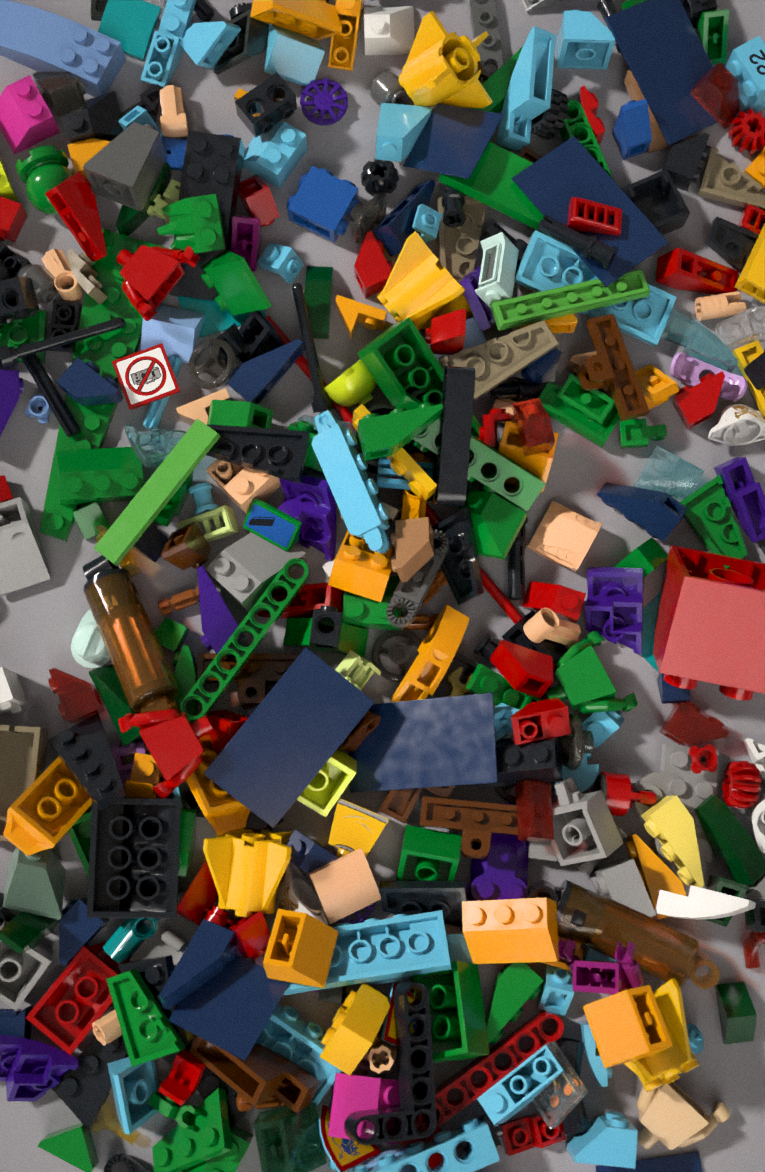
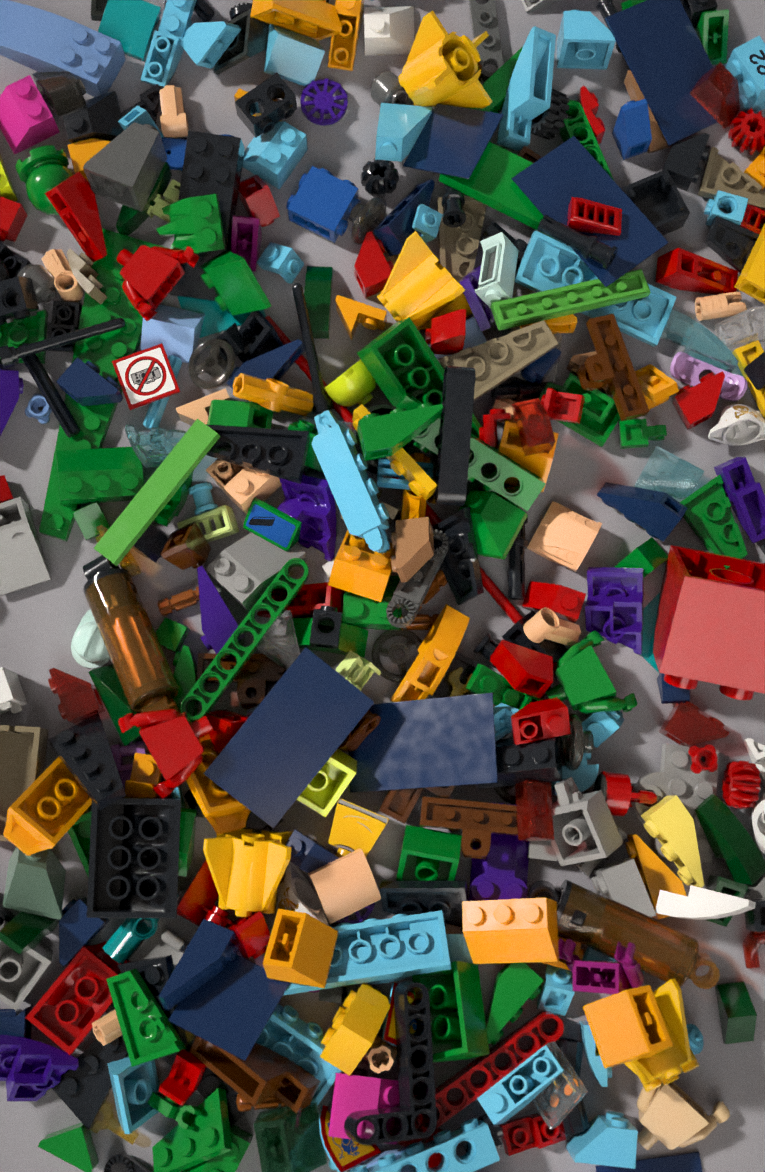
(272, 394): none -> light orange piece
(281, 641): none -> clear slope
(563, 406): none -> red bracket
(732, 203): none -> medium azure brick

